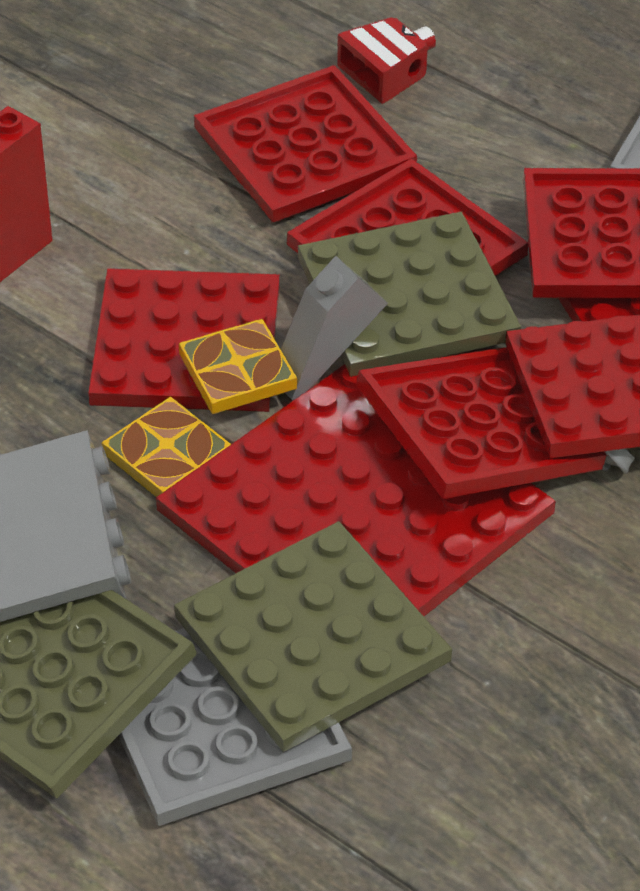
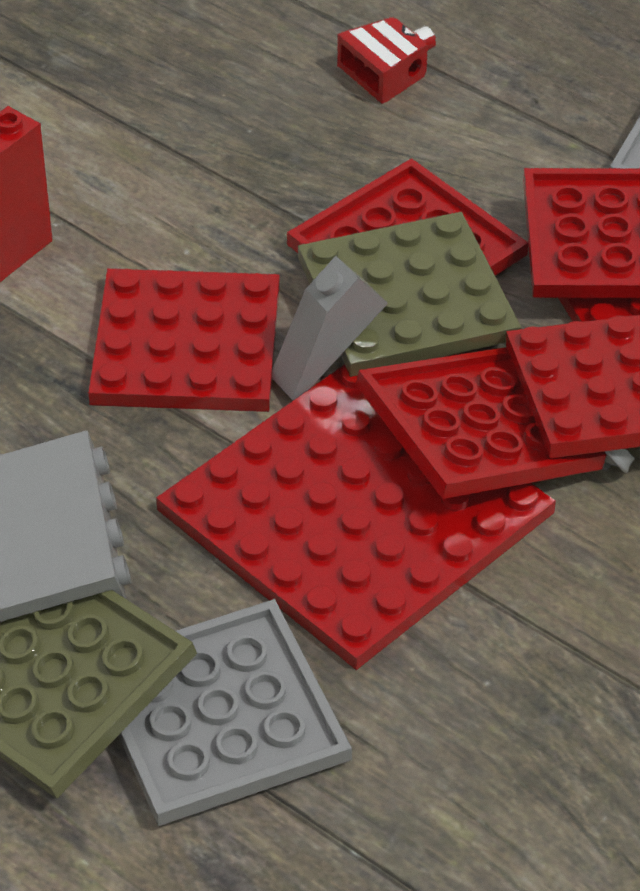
(163, 446): tile -> none
(237, 366): tile -> none
(303, 142): red plate -> none
(312, 635): olive plate -> none

